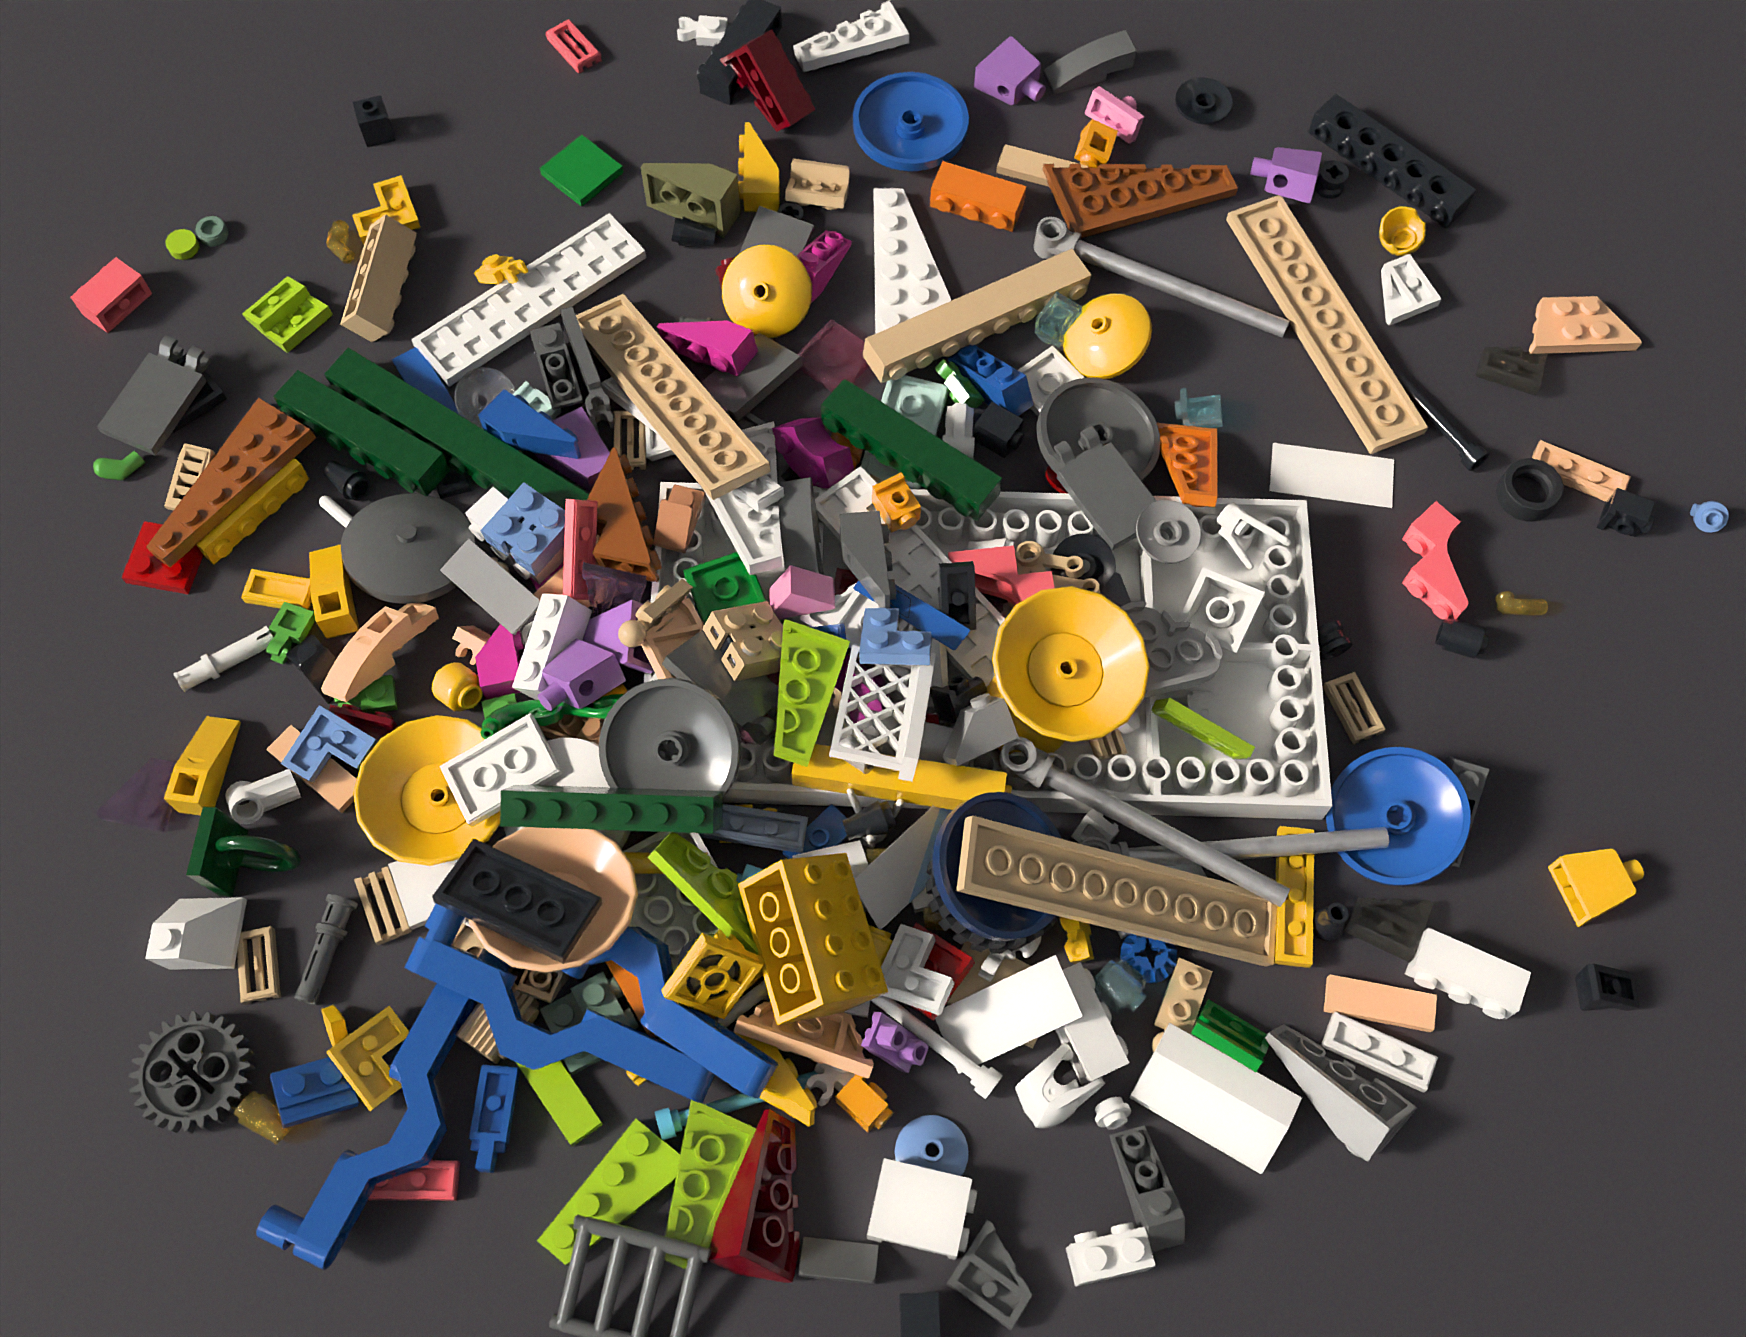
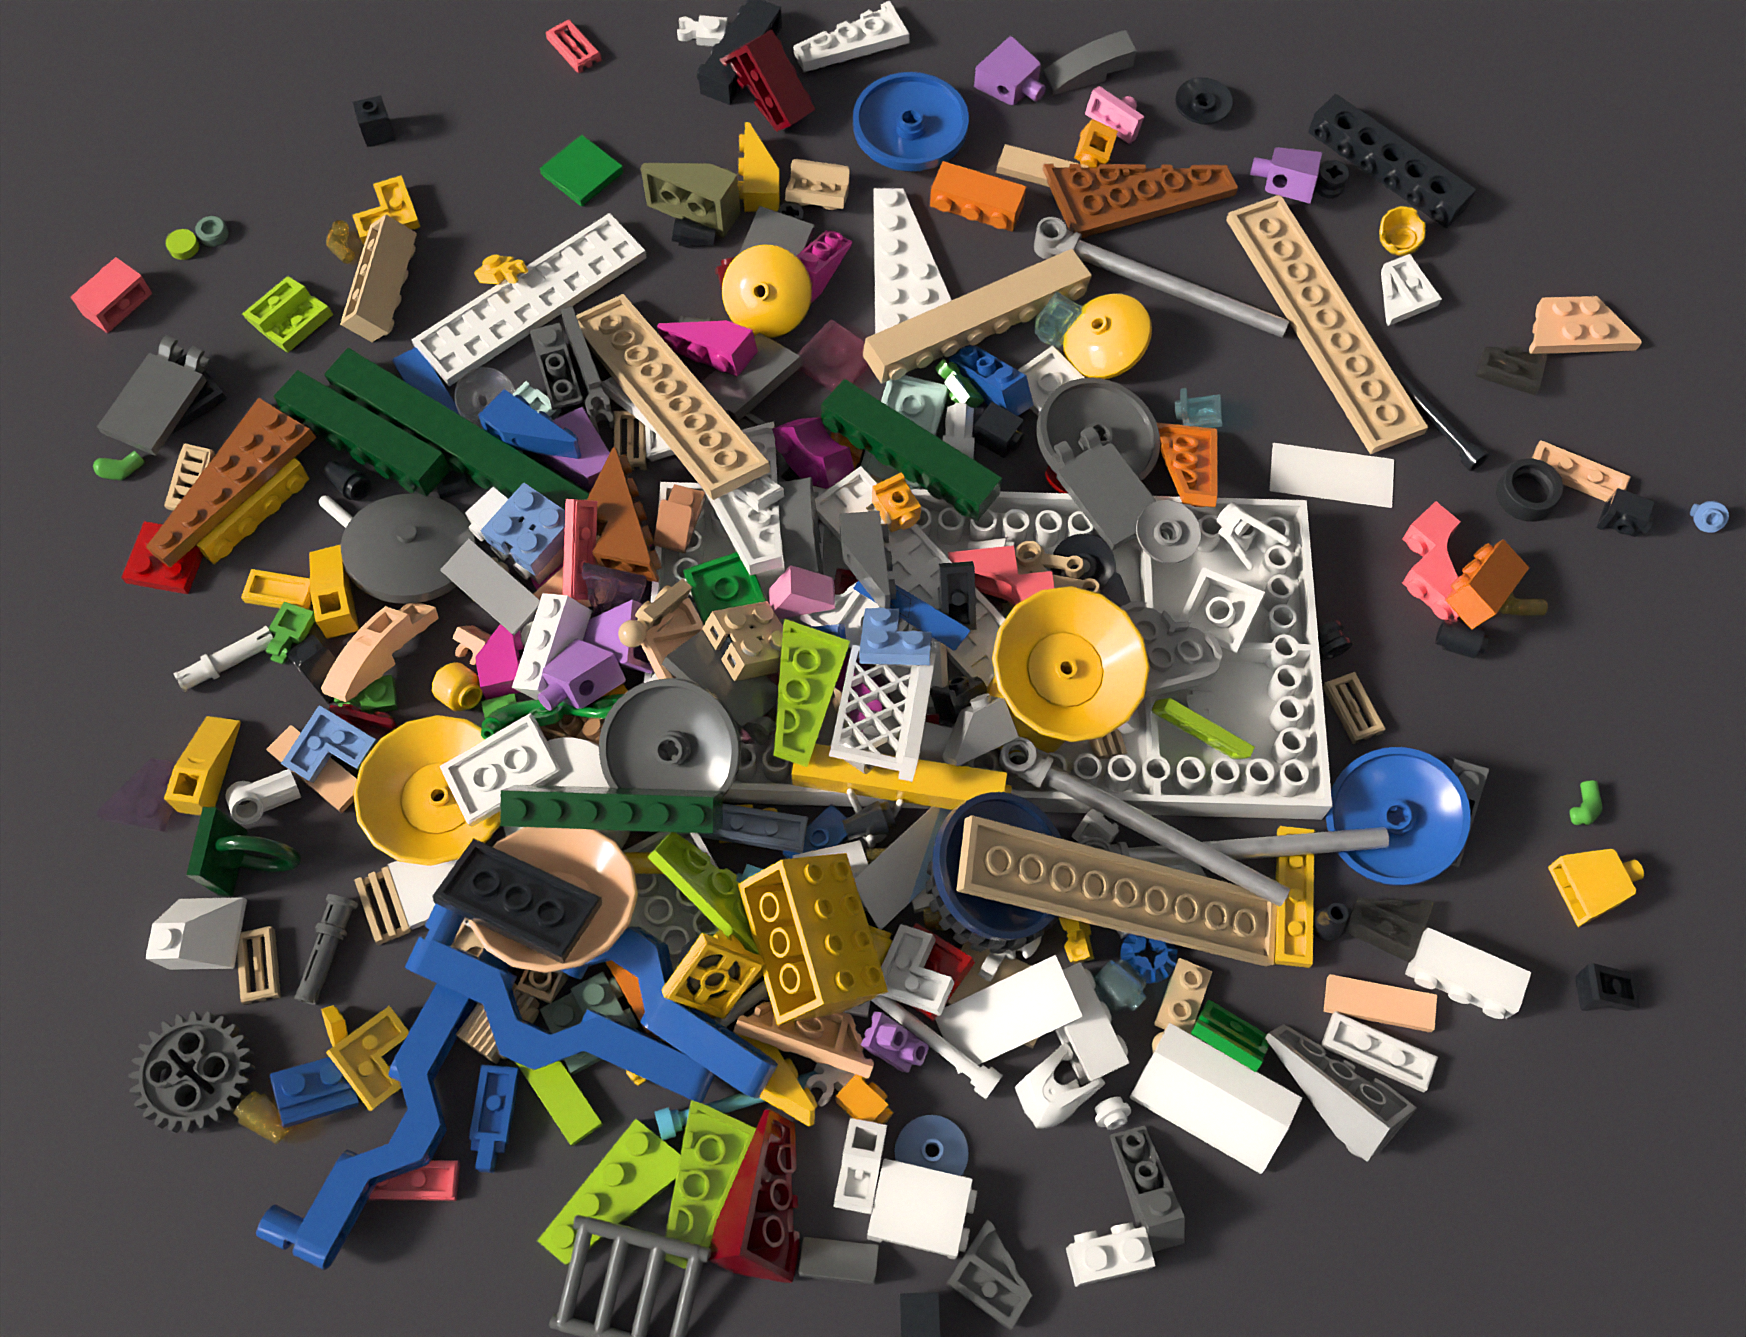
(860, 1166): none -> white brick
(1486, 583): none -> orange brick
(1591, 805): none -> bright green arm

